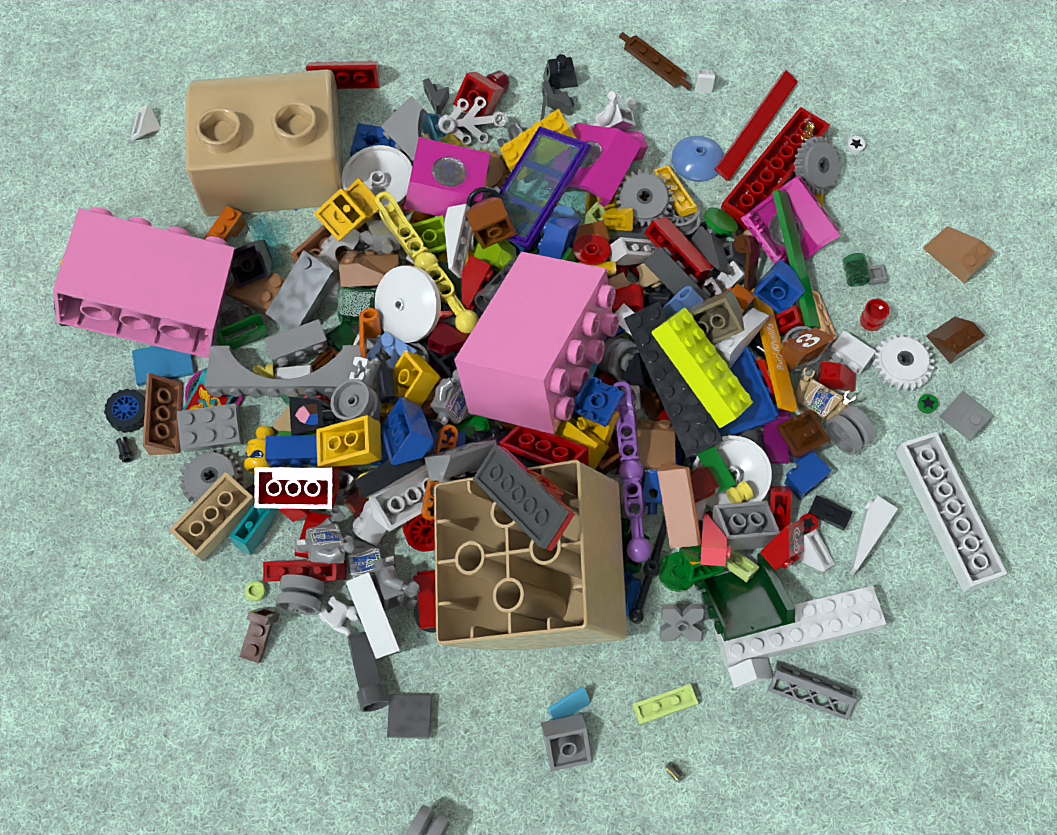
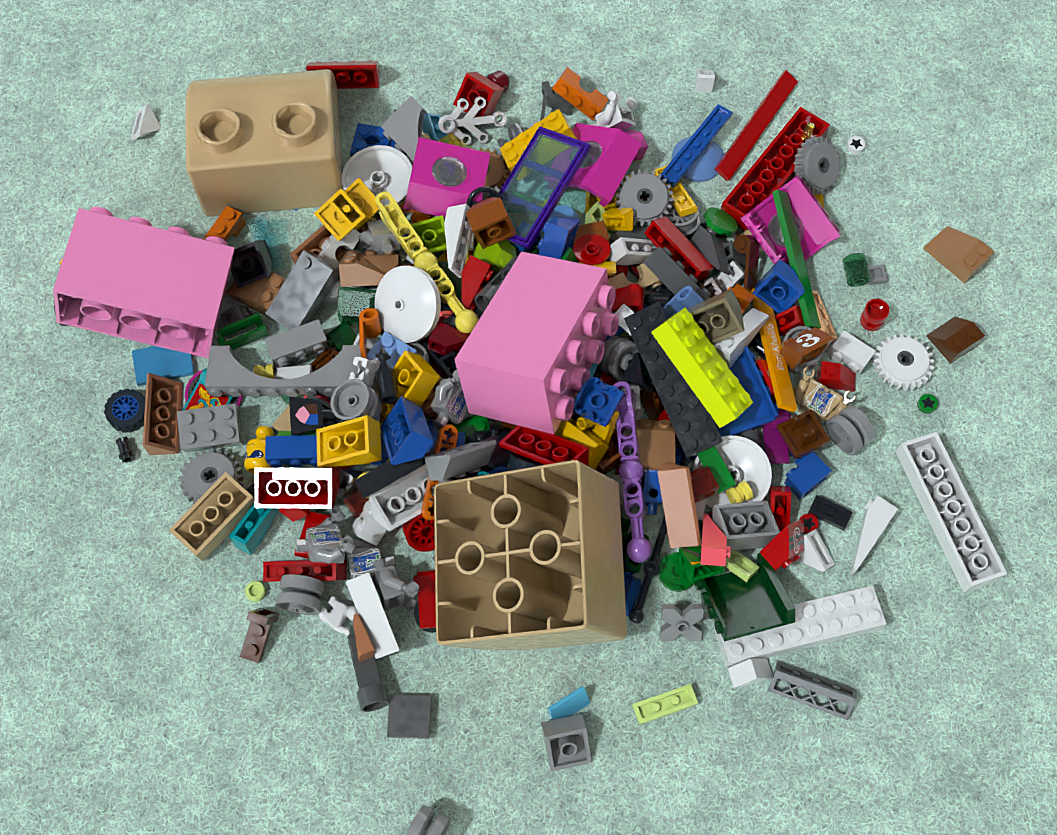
(363, 643): none -> nougat slope
(436, 97): dark grey slope -> none
(525, 497): dark grey piece -> none
(560, 72): black torso -> none
(570, 89): none -> orange arch
(655, 61): reddish brown plate -> none
(674, 771): clear smoke tile -> none
(696, 145): none -> blue tile
(966, 415): light grey slope -> none

